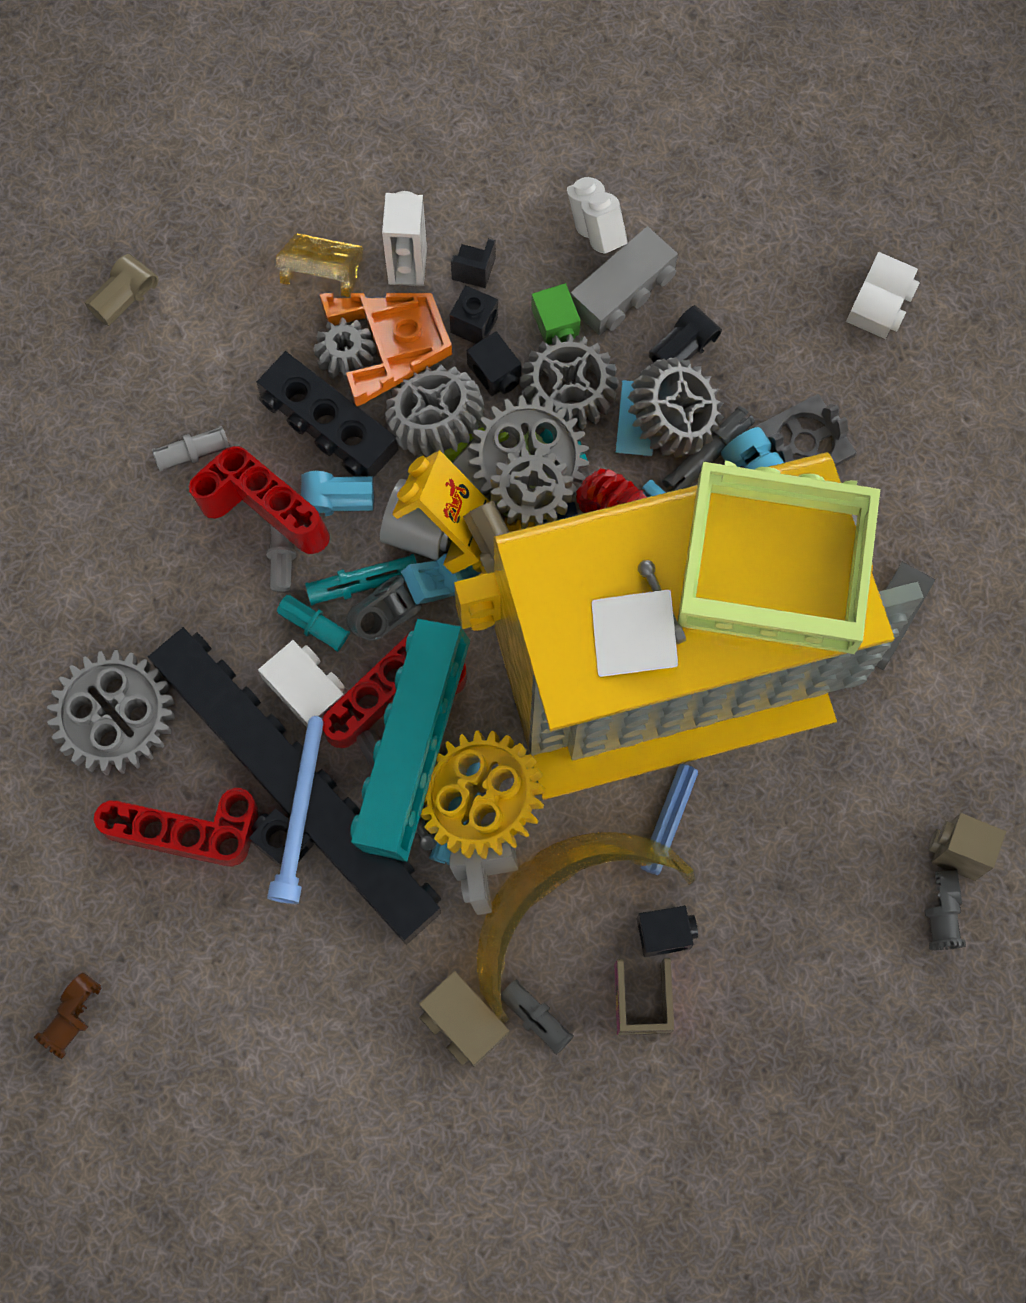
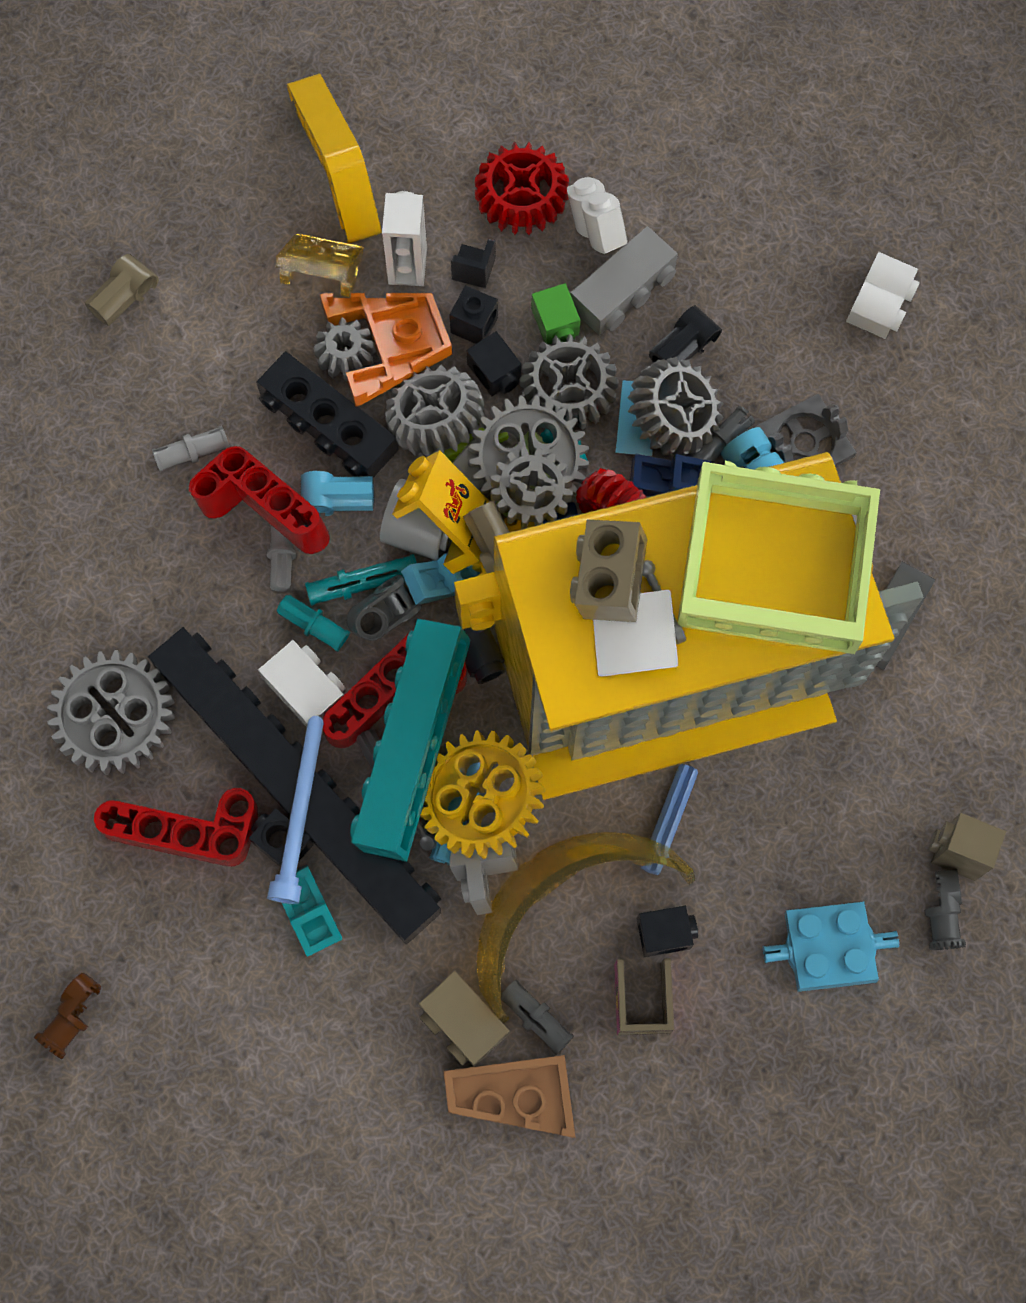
(311, 916): none -> teal slope
(338, 156): none -> yellow beam
(483, 656): none -> black brick
(514, 1093): none -> medium nougat wing
(521, 205): none -> red gear
(619, 570): none -> dark tan brick
(661, 476): none -> dark blue slope
(831, 946): none -> medium azure plate

